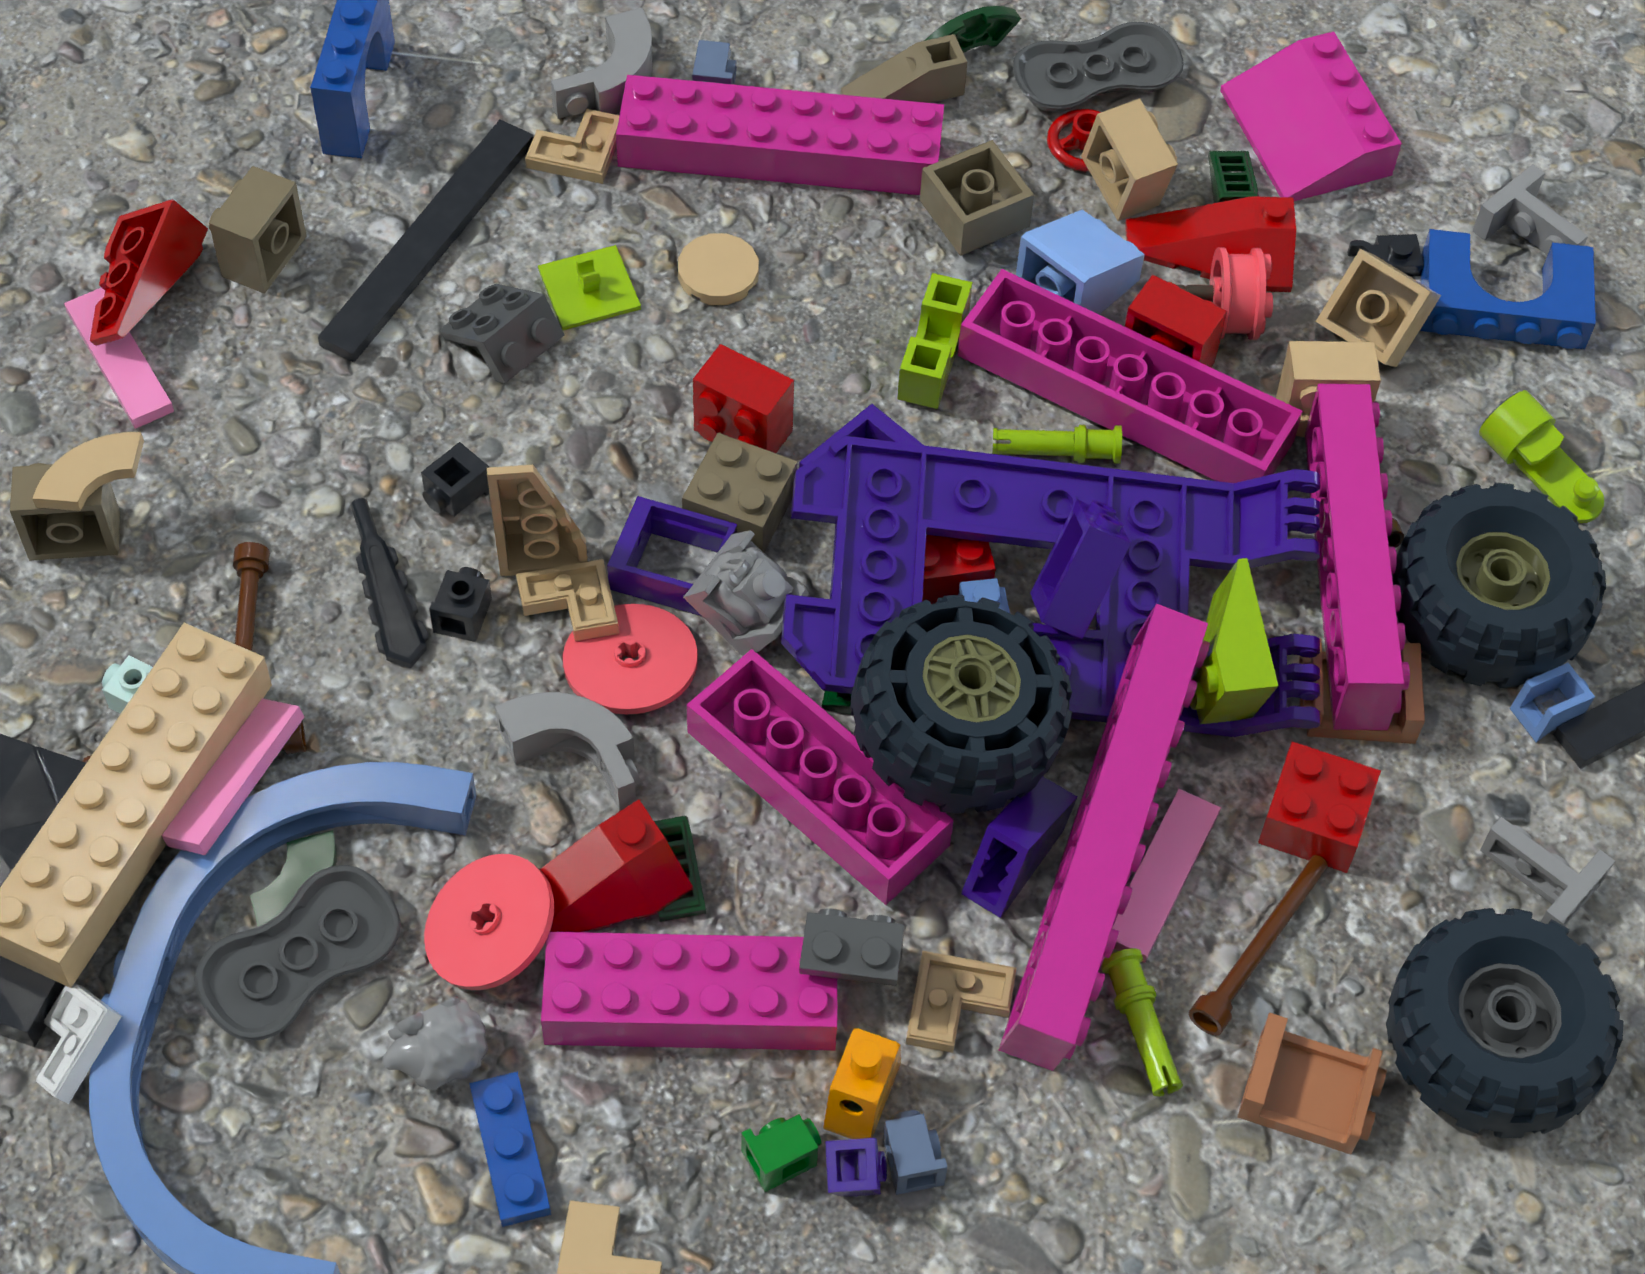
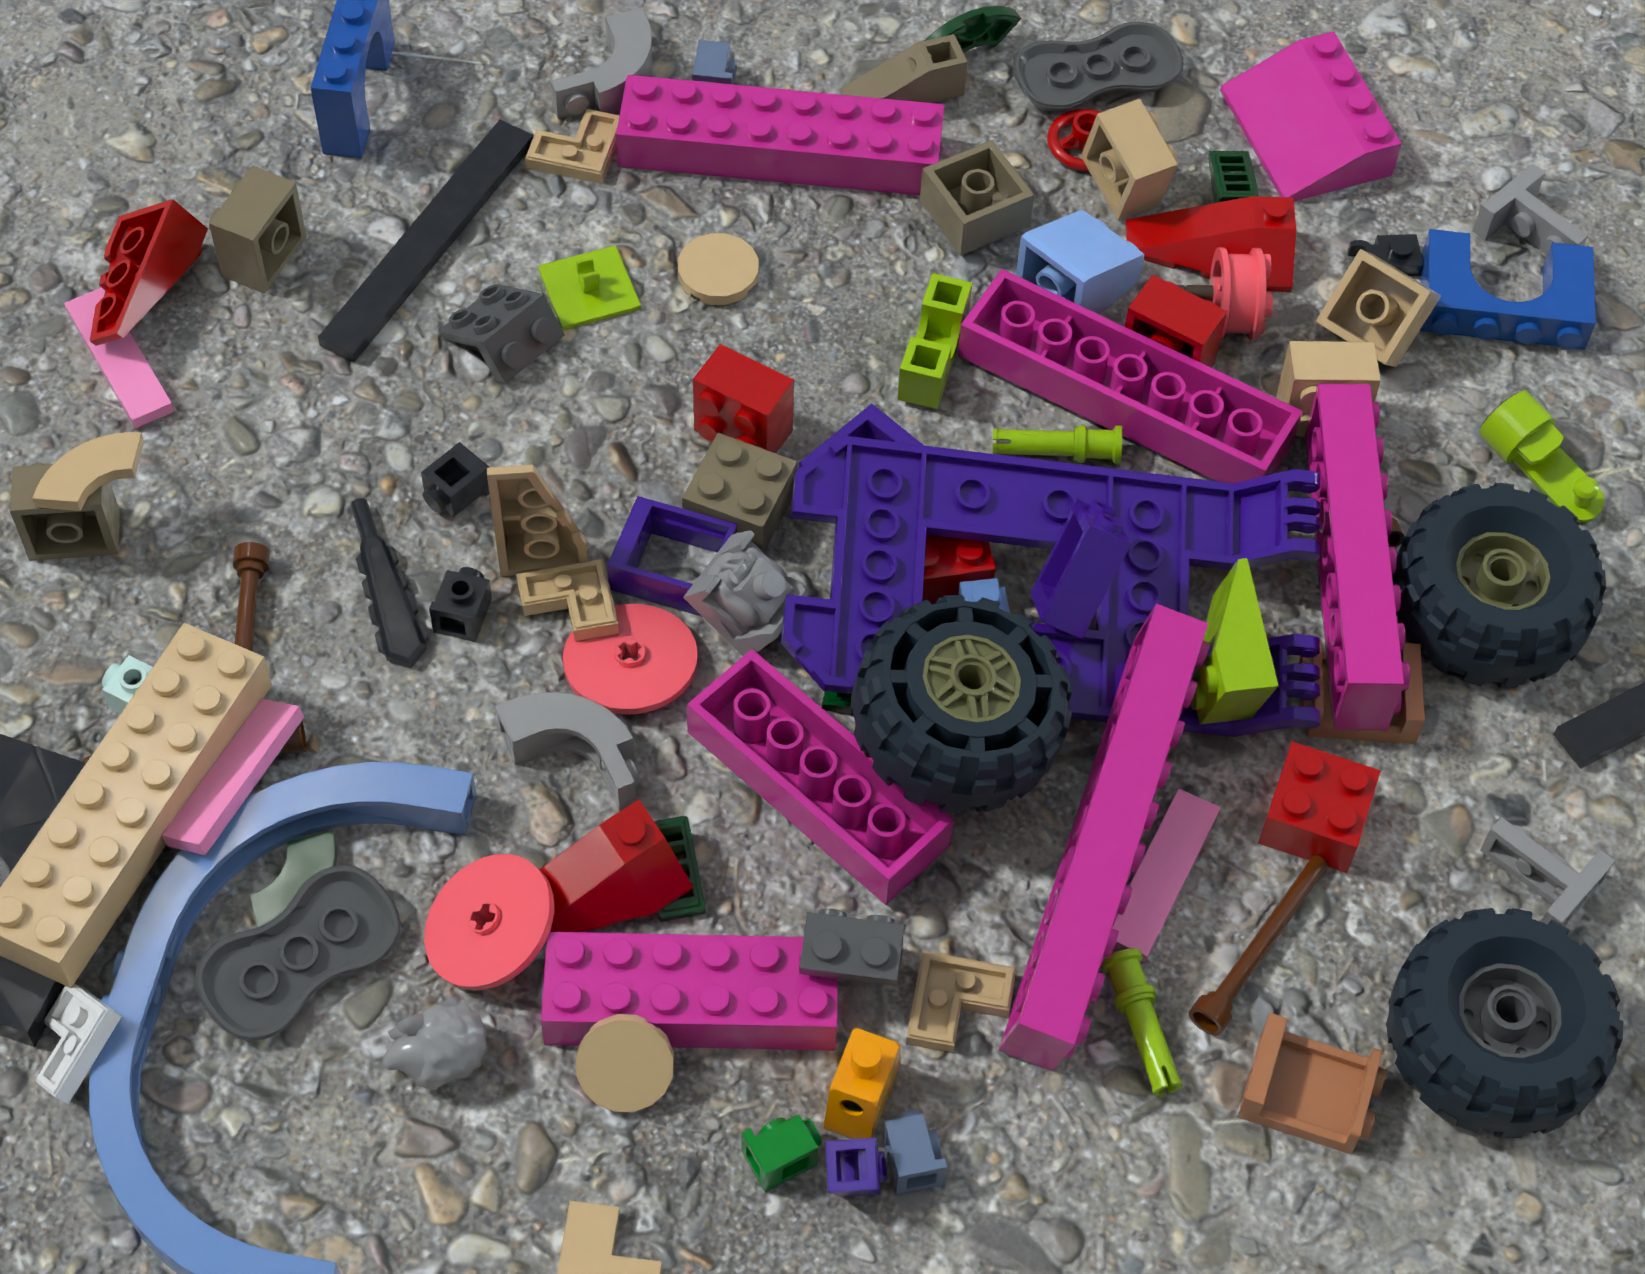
(510, 1149): blue plate -> none
(624, 1063): none -> tan tile
(1017, 845): dark purple slope -> none
(1551, 700): medium blue window -> none

